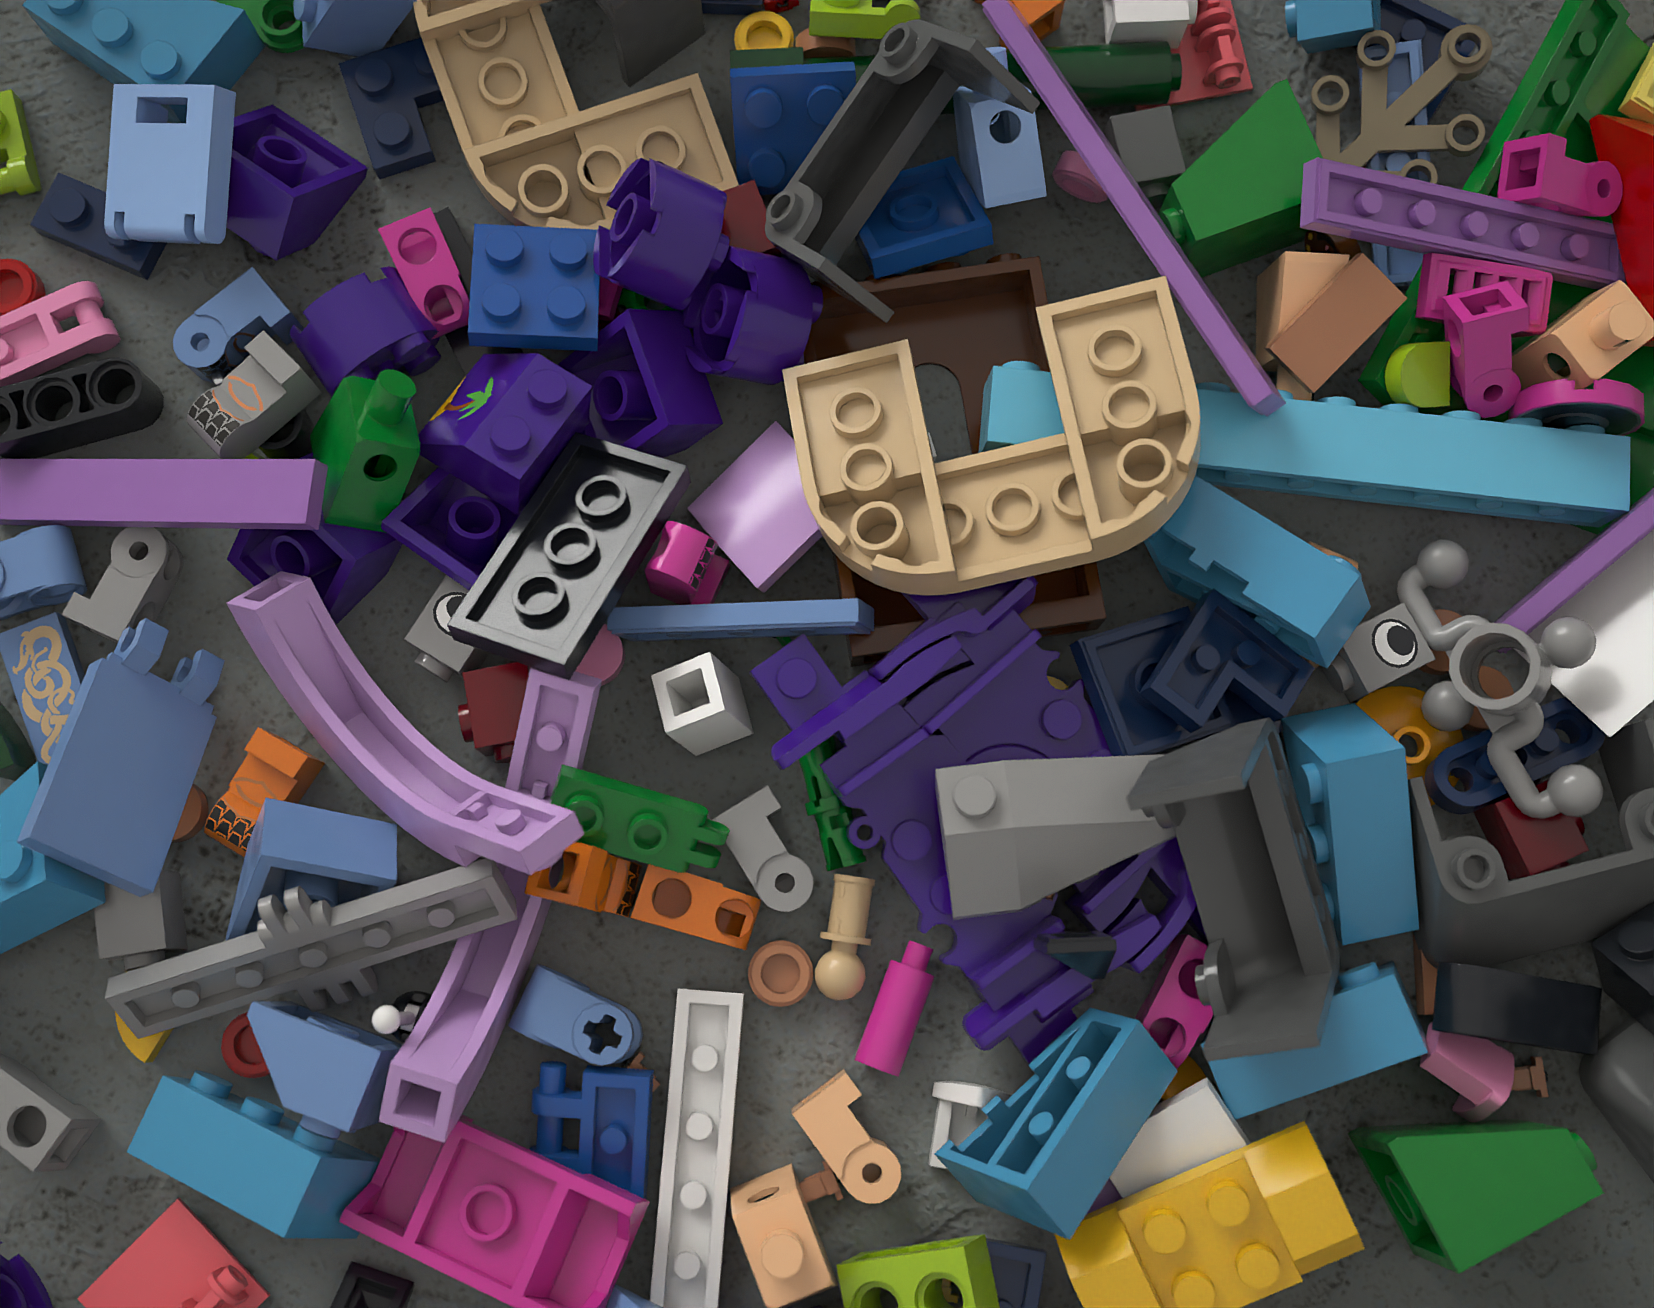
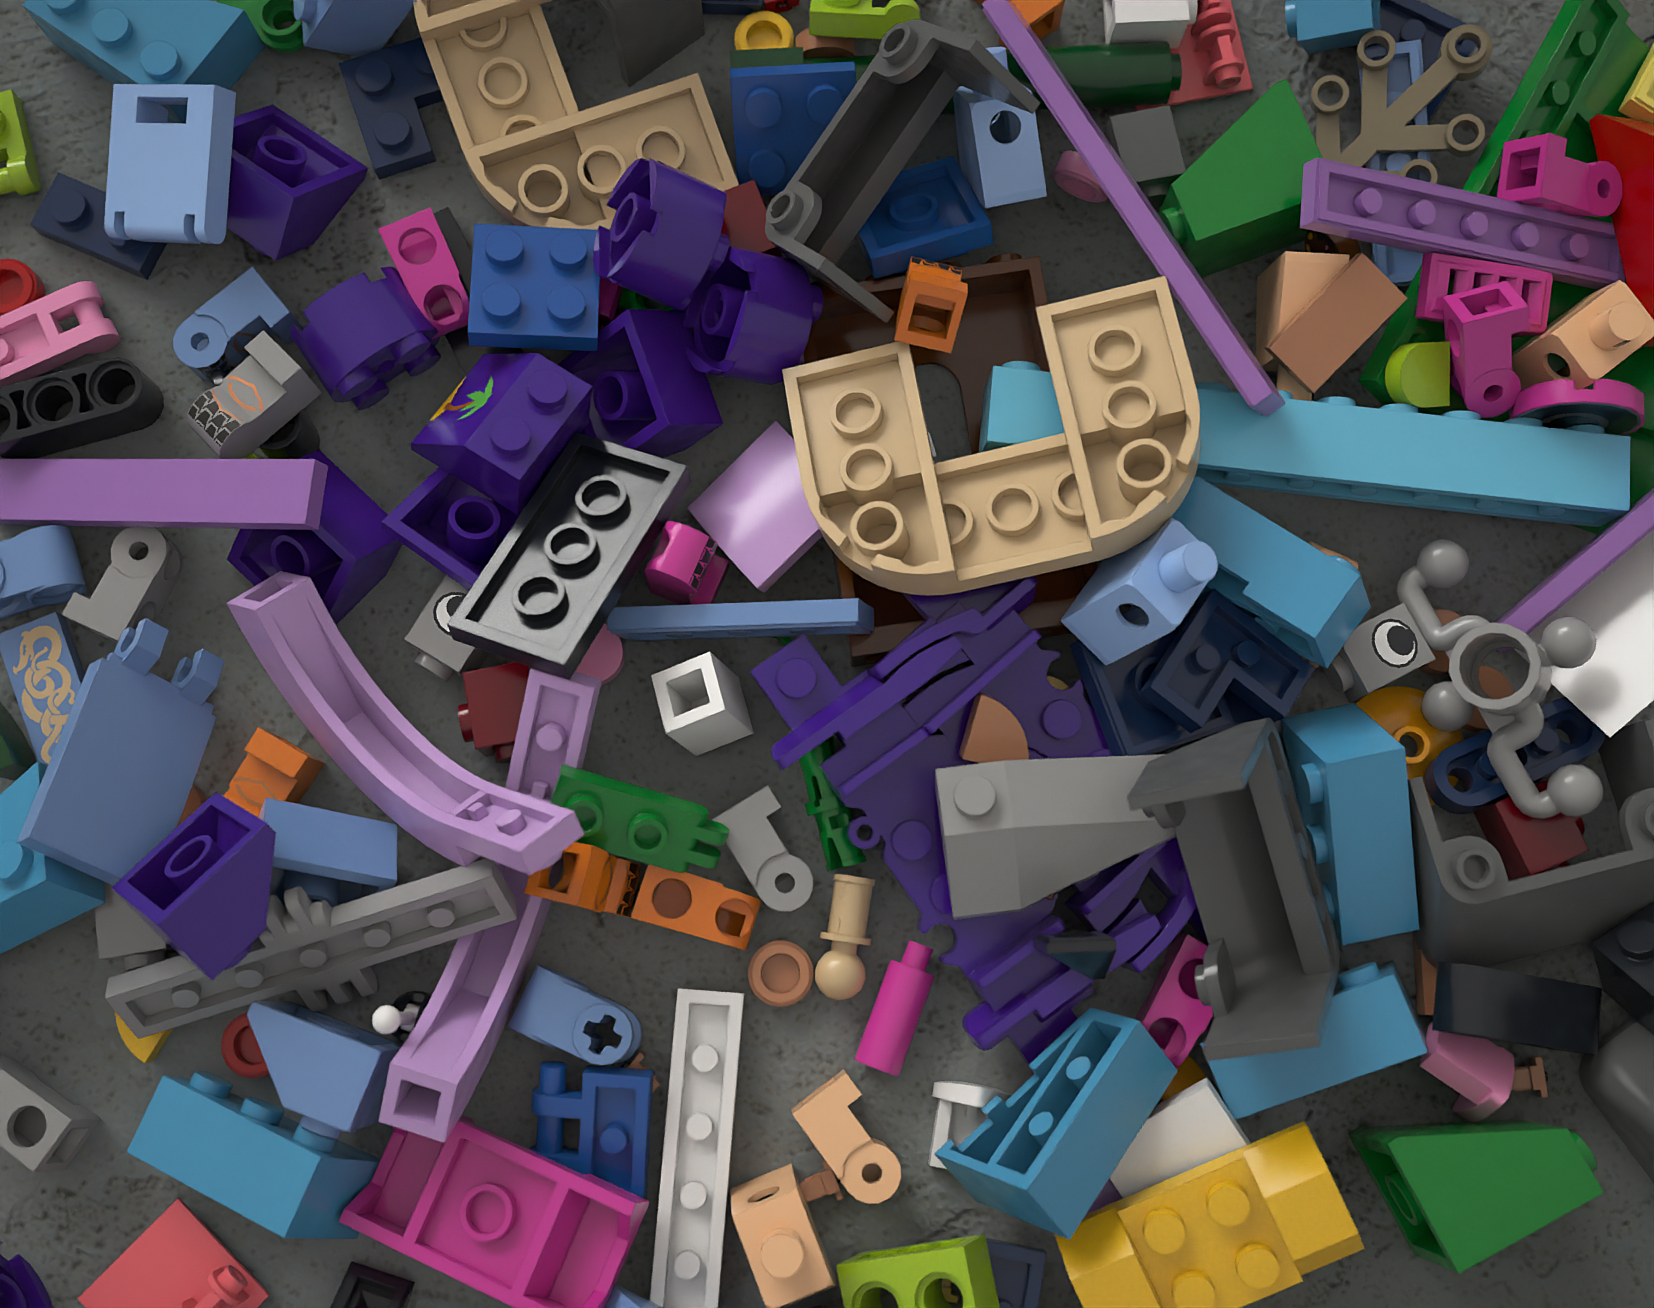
(206, 885): none -> dark purple slope
(369, 448): green torso -> none
(931, 301): none -> orange leg
(992, 733): none -> nougat tile
(1155, 576): none -> light blue torso

